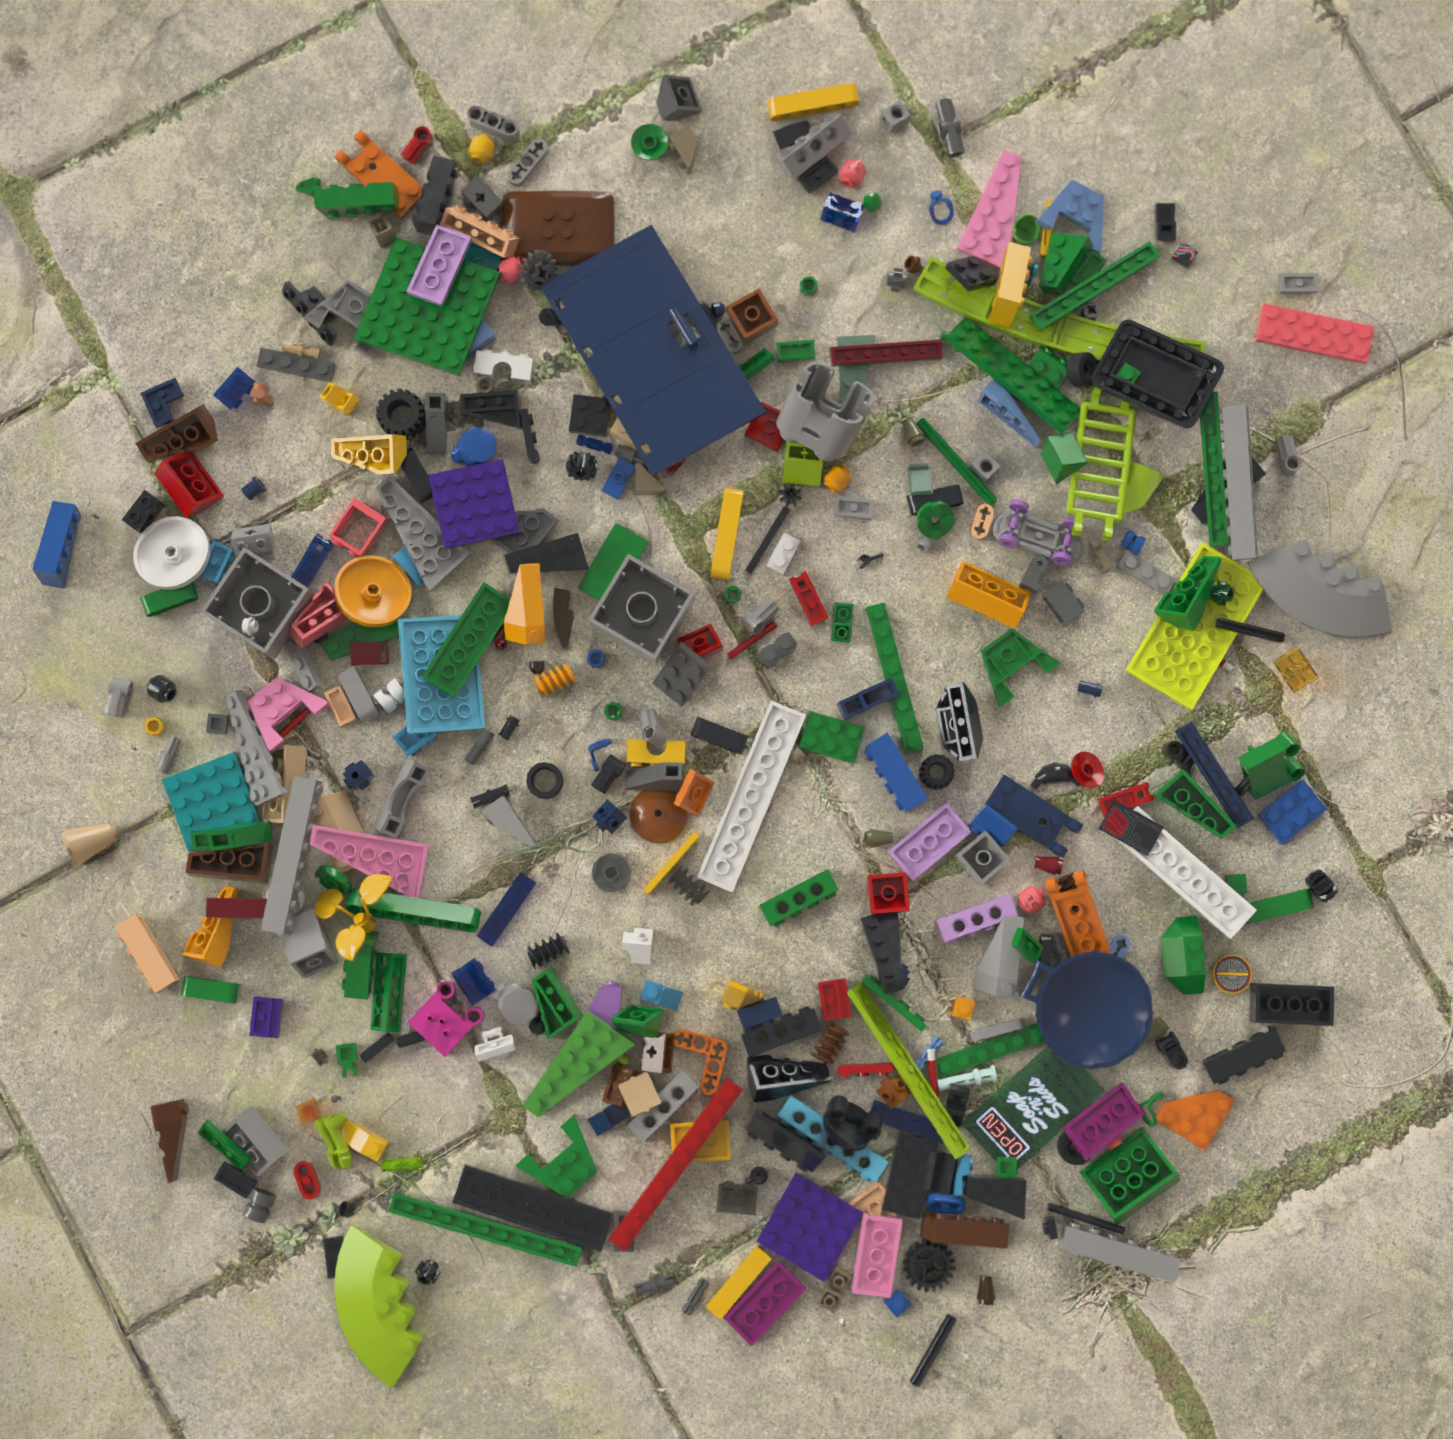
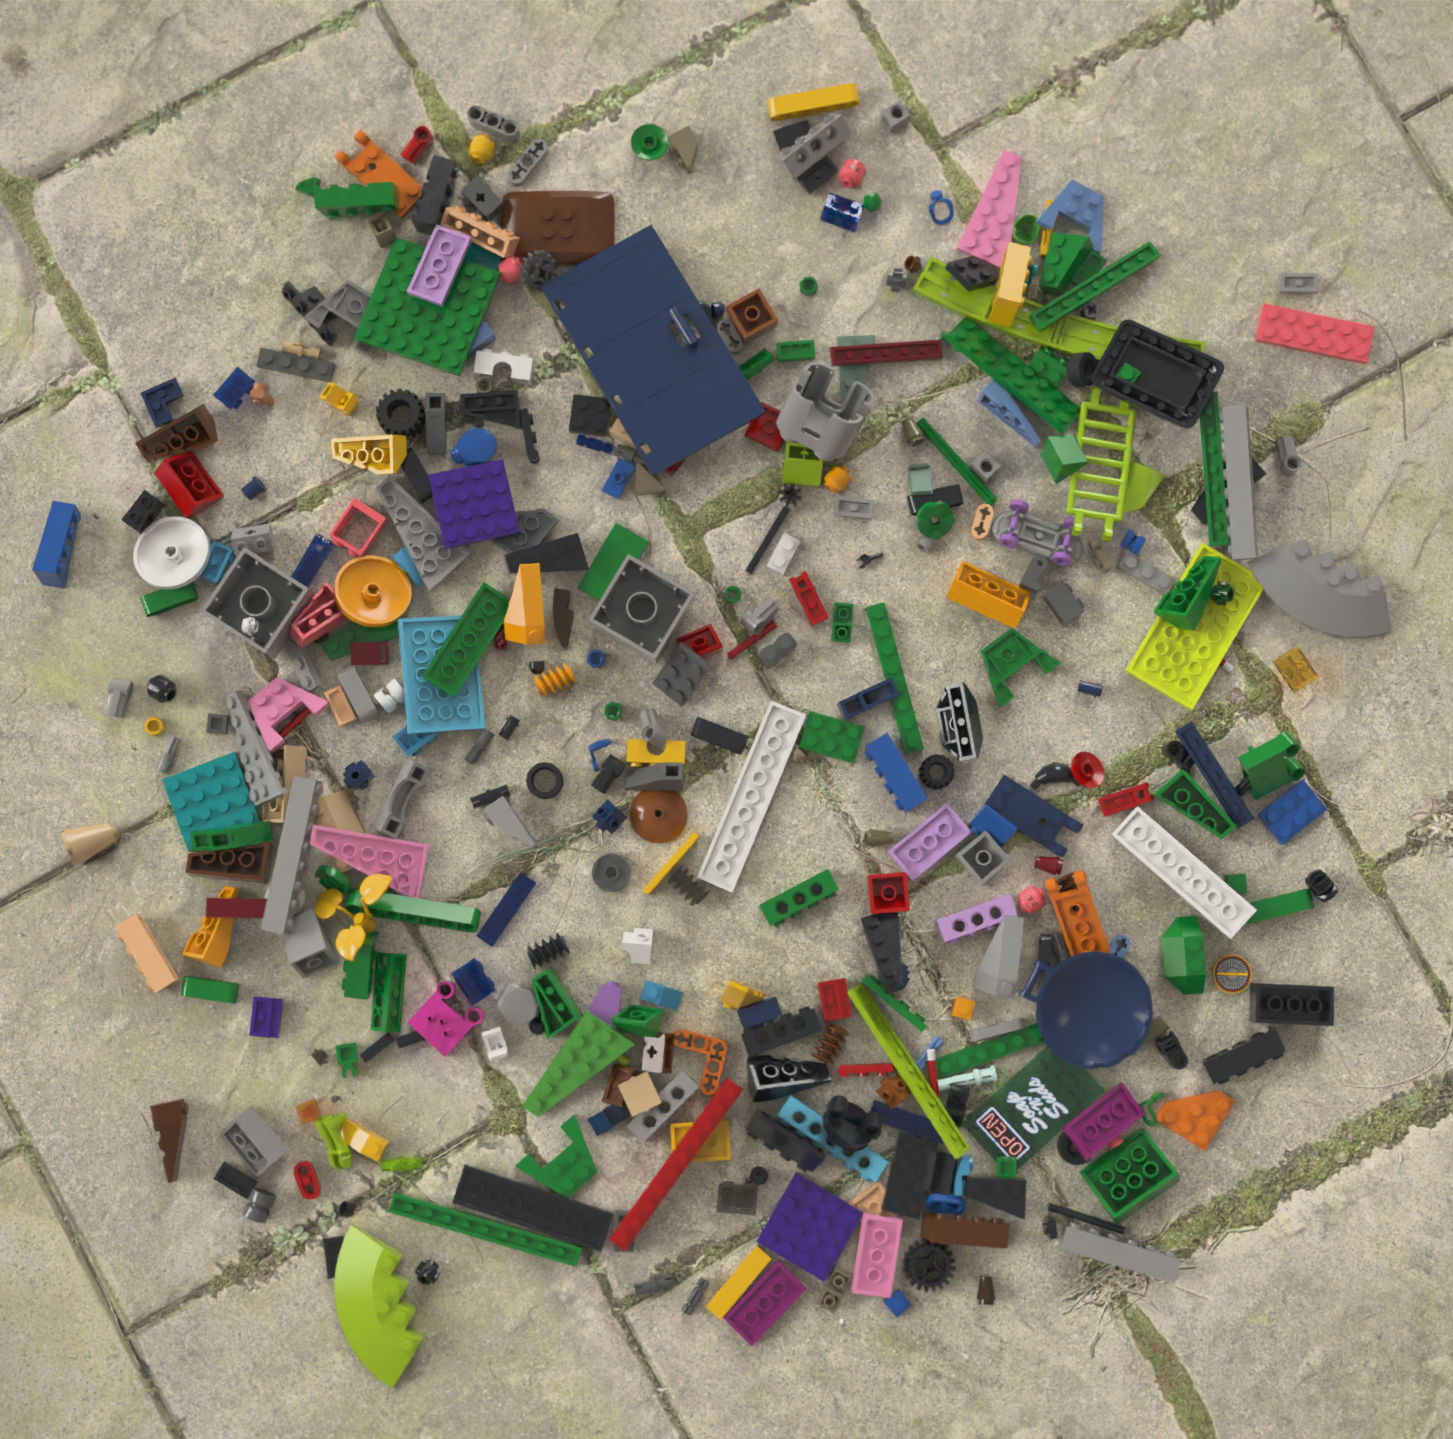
(224, 1145): green tile -> none
(494, 1048): white plate -> none
(548, 317): black piece -> none
(581, 466): black gear -> none
(677, 98): dark grey slope -> none
(694, 793): orange plate -> none
(726, 534): yellow beam -> none
(933, 1350): black axle -> none
(950, 127): dark grey piece -> none
(1027, 945): green plate -> none
(1131, 827): black sticker -> none
(1165, 222): black slope -> none
(1184, 255): tile -> none
(1250, 630): black axle -> none

